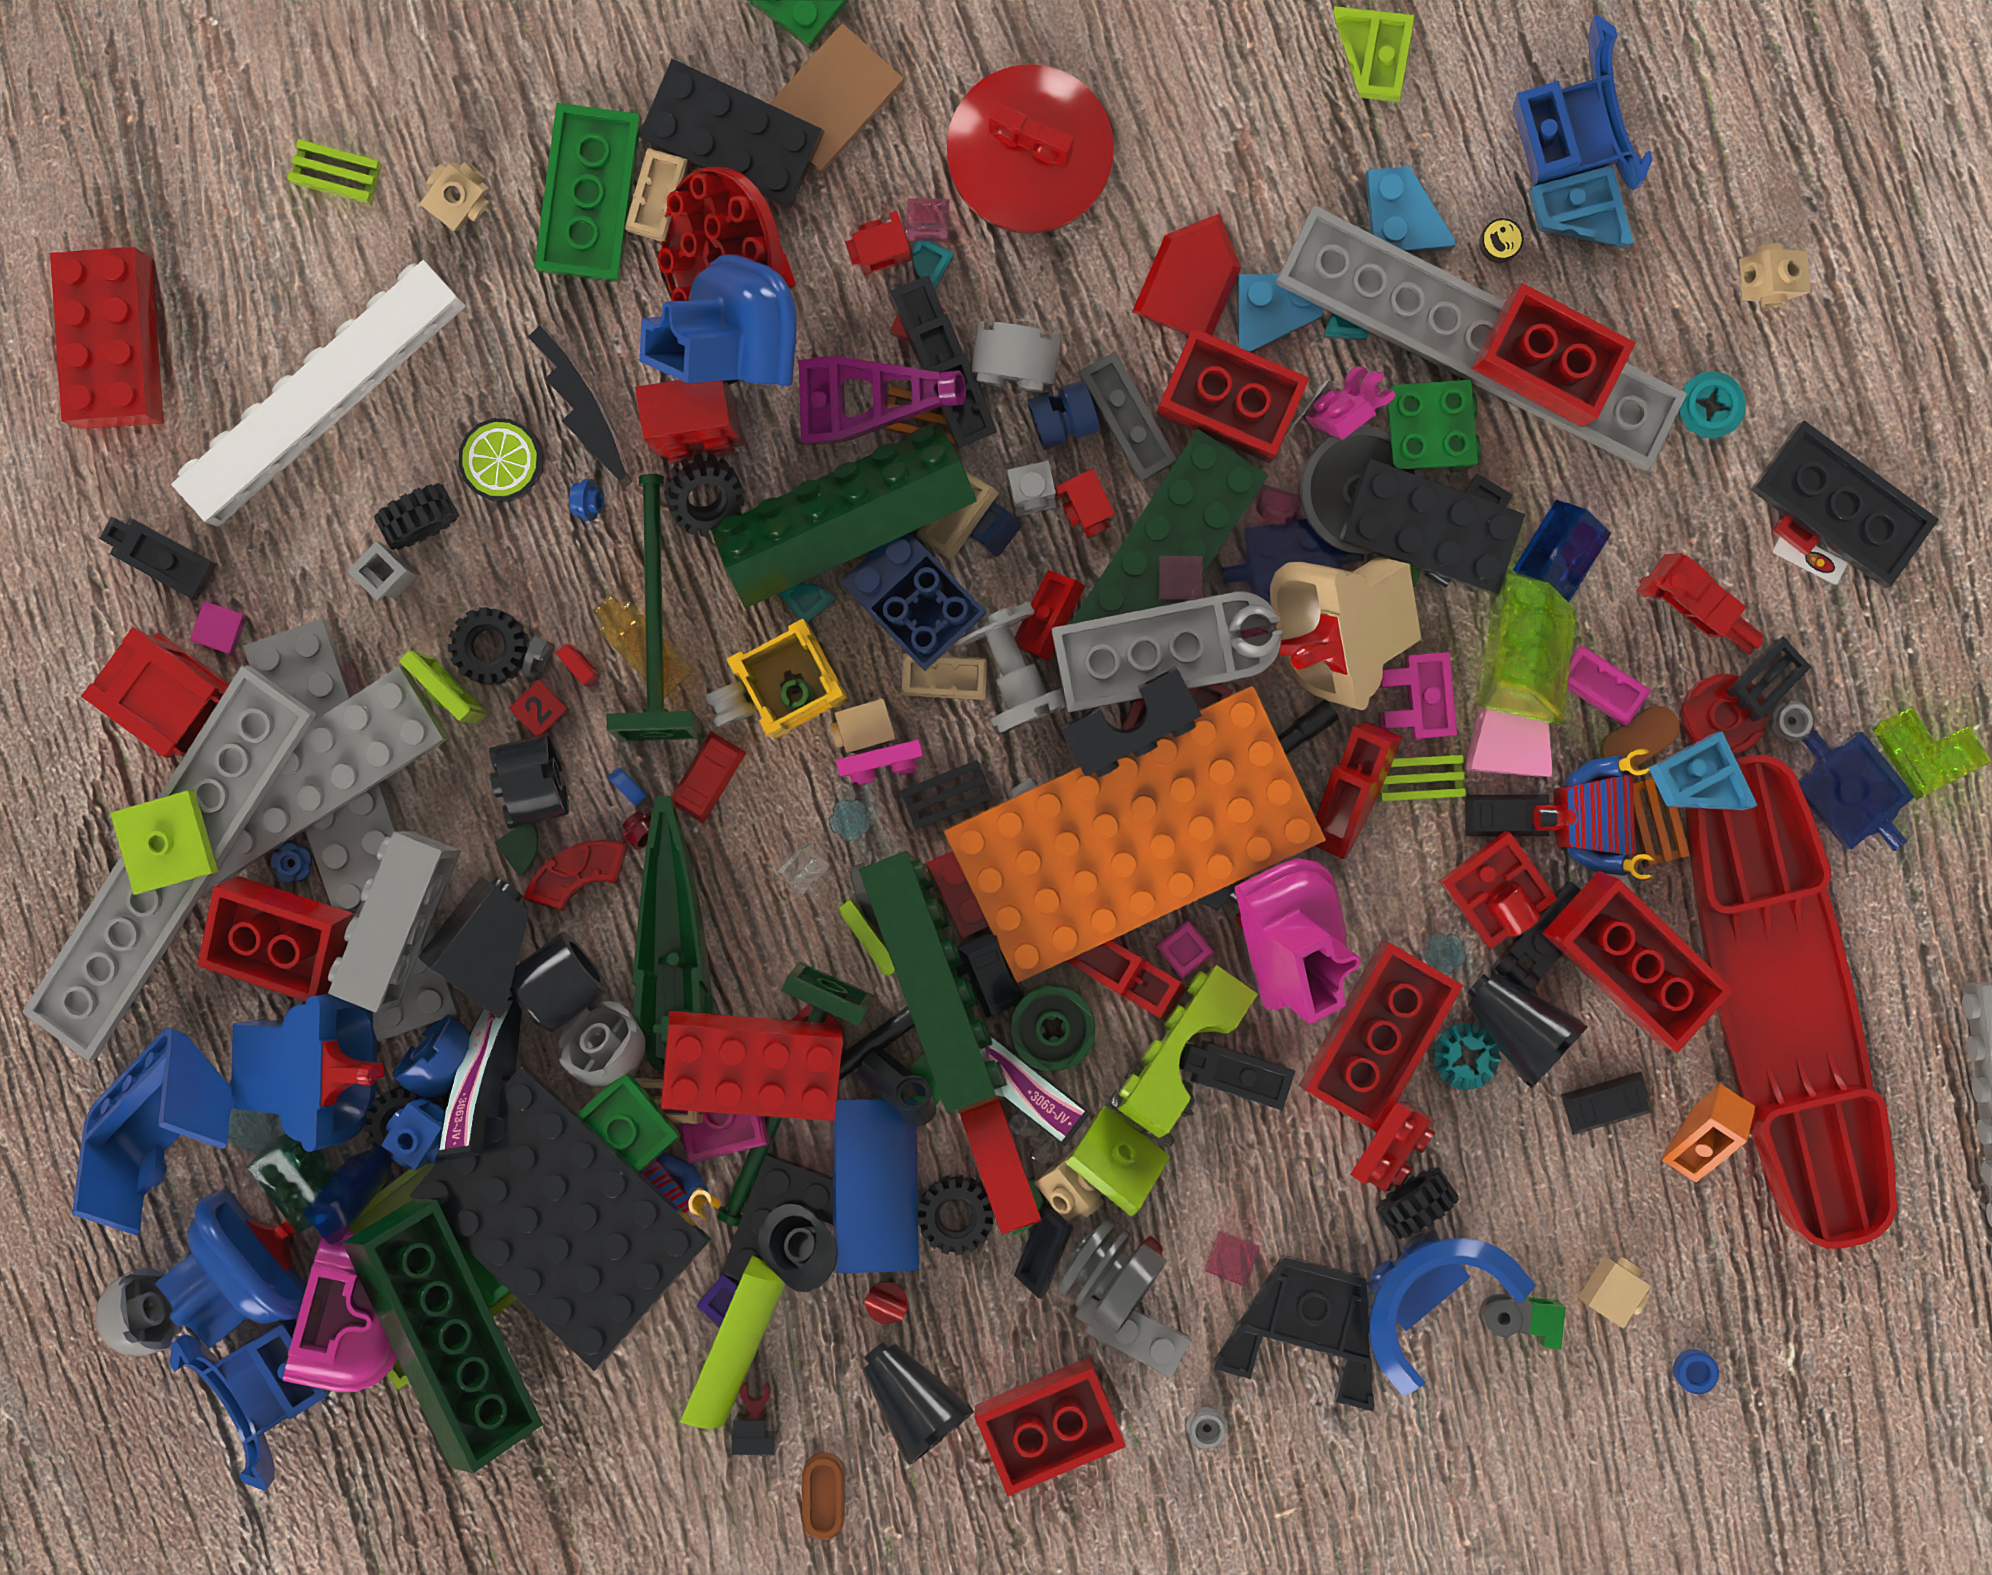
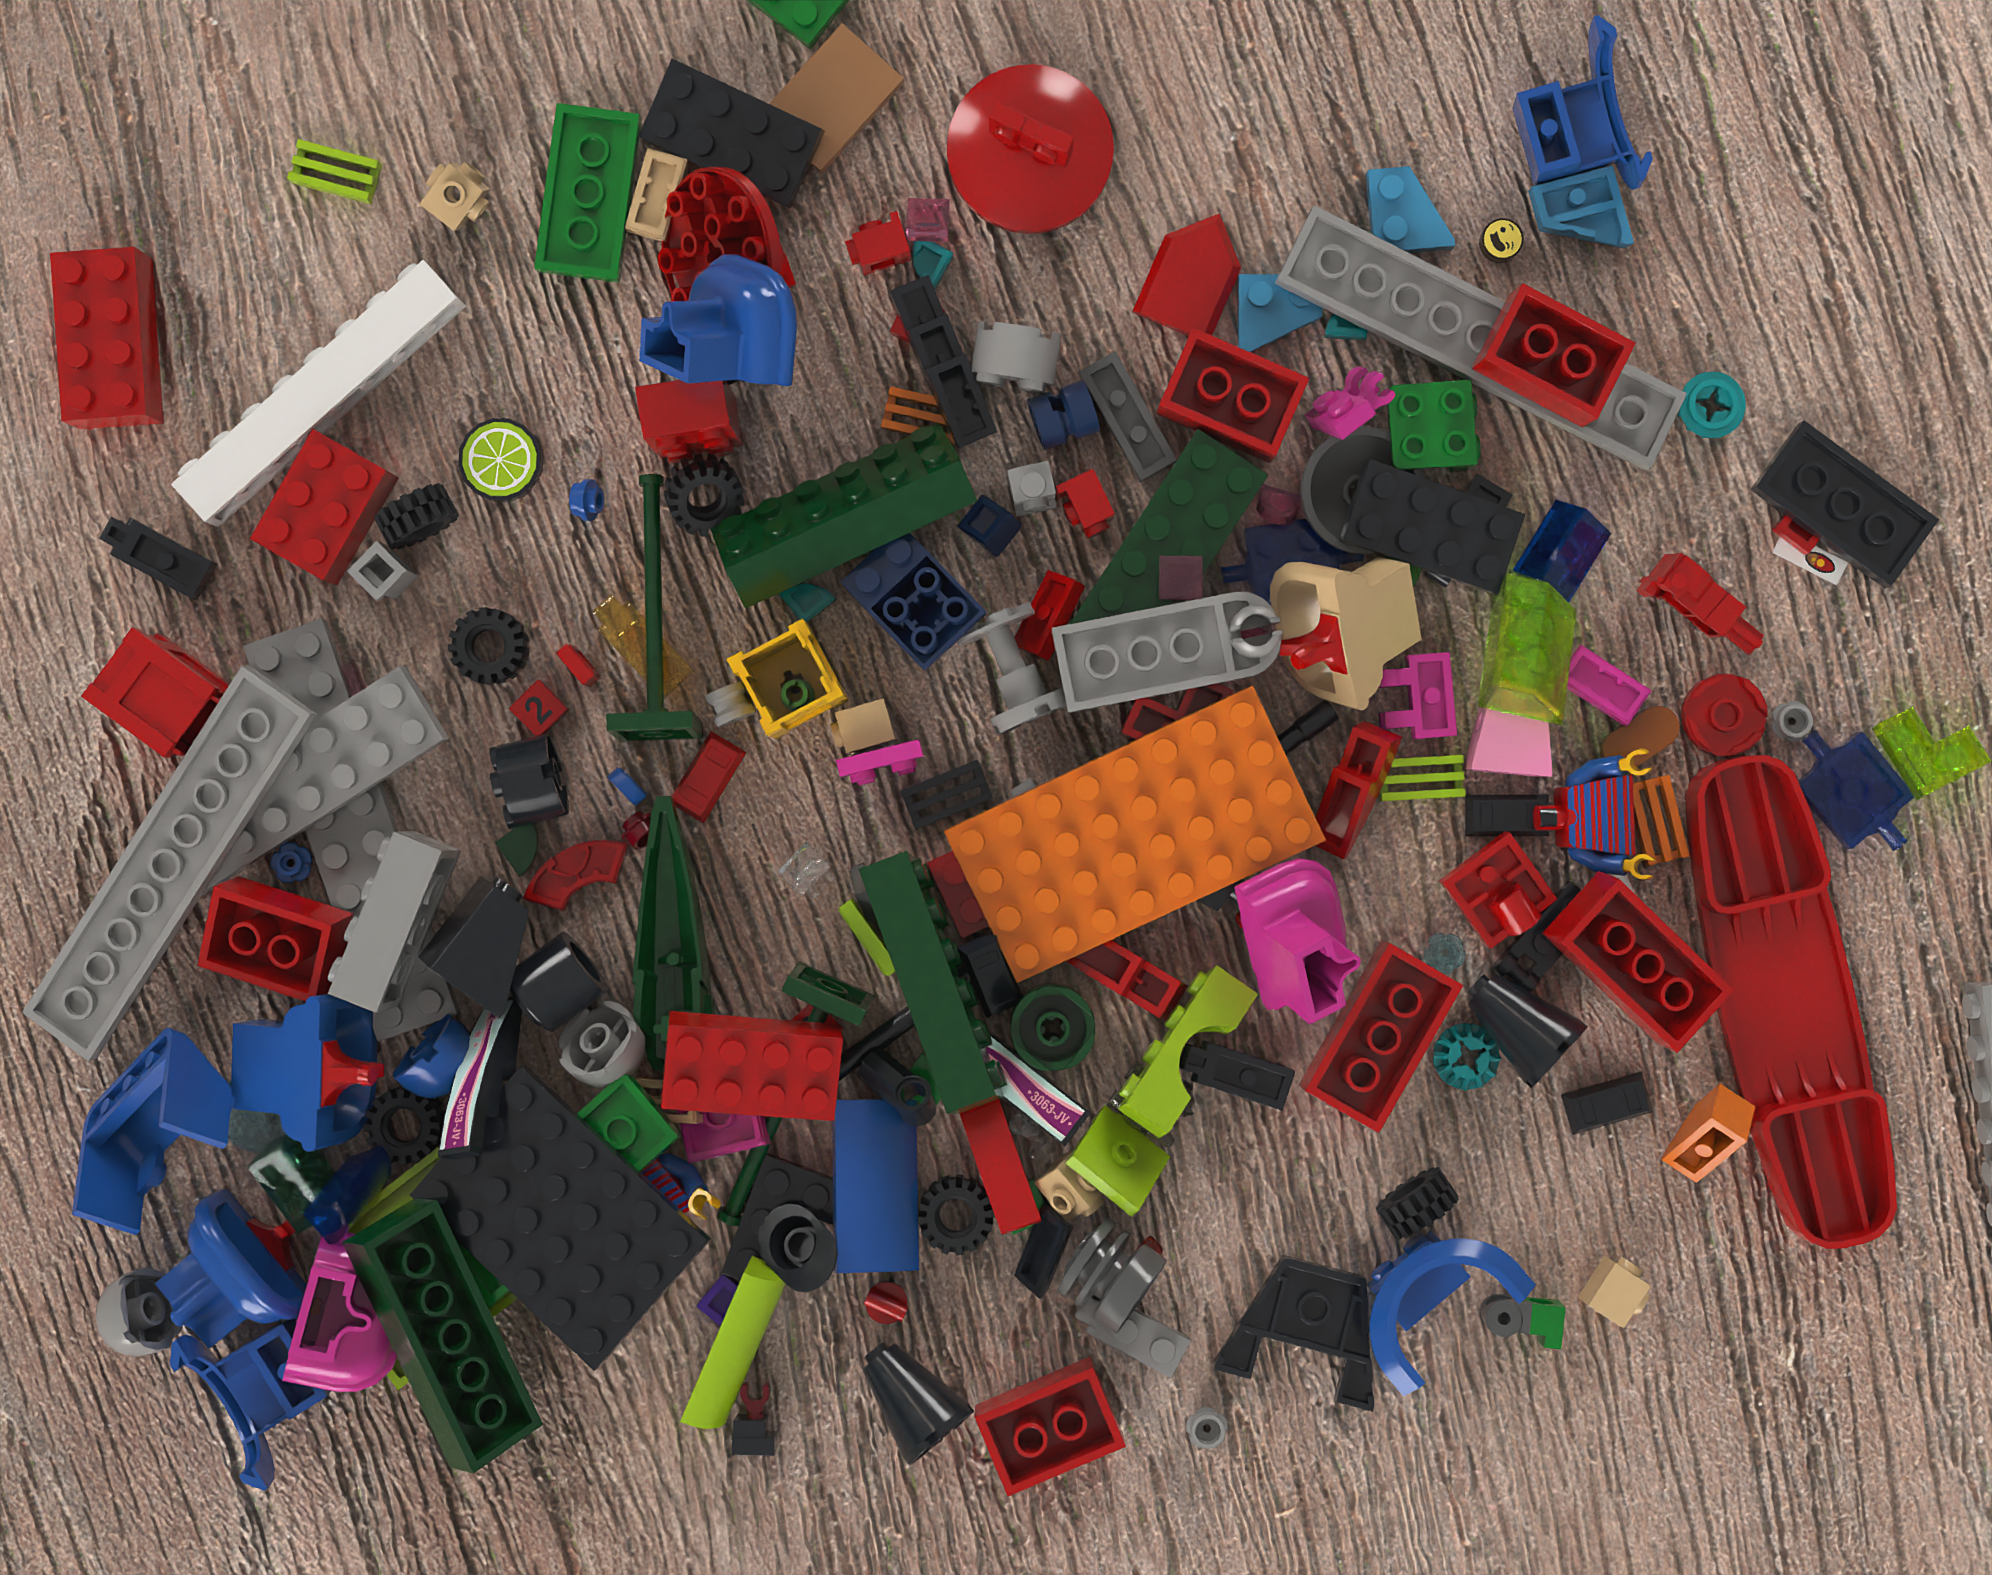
(164, 842): lime plate -> none
(218, 628): dark pink tile -> none
(324, 508): none -> red brick
(415, 1134): blue brick -> none
(443, 688): lime plate -> none
(537, 658): dark grey tile -> none
(587, 417): black slope -> none
(823, 1496): dark orange tile -> none
(824, 397): magenta plate -> none
(857, 811): clear light blue plate -> none
(947, 678): tan plate -> none
(951, 531): tan tile -> none
(1100, 745): black arch -> none
(1184, 949): dark pink tile -> none
(1232, 1258): clear pink tile -> none
(1306, 407): white sticker -> none
(1375, 50): lime wing -> none
(1393, 1146): red plate -> none
(1695, 1371): blue tile -> none
(1703, 777): dark azure wing -> none
(1748, 698): black tile -> none
(1774, 275): tan brick -> none

